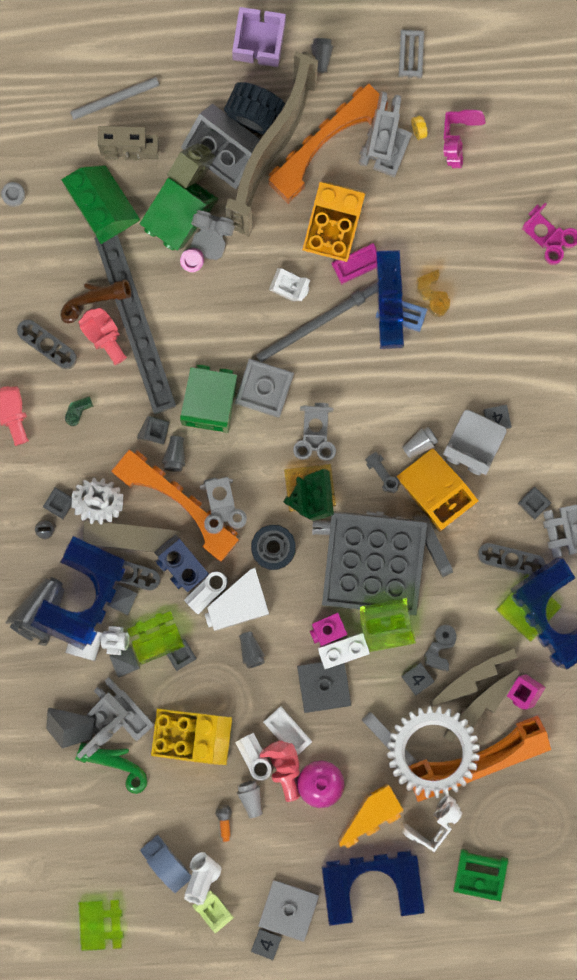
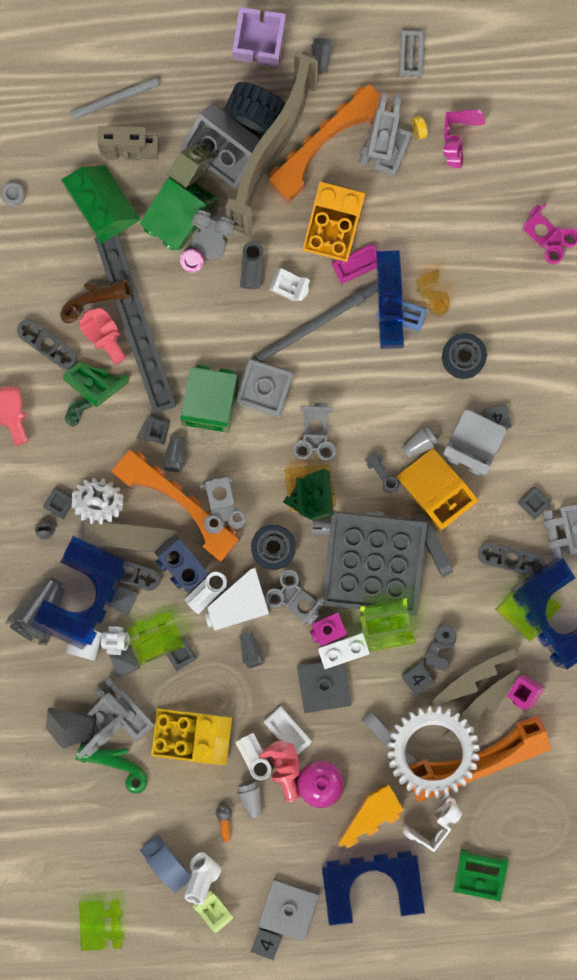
(93, 382): none -> green wing
(251, 268): none -> dark grey piece
(291, 596): none -> light grey piece
(473, 346): none -> wheel

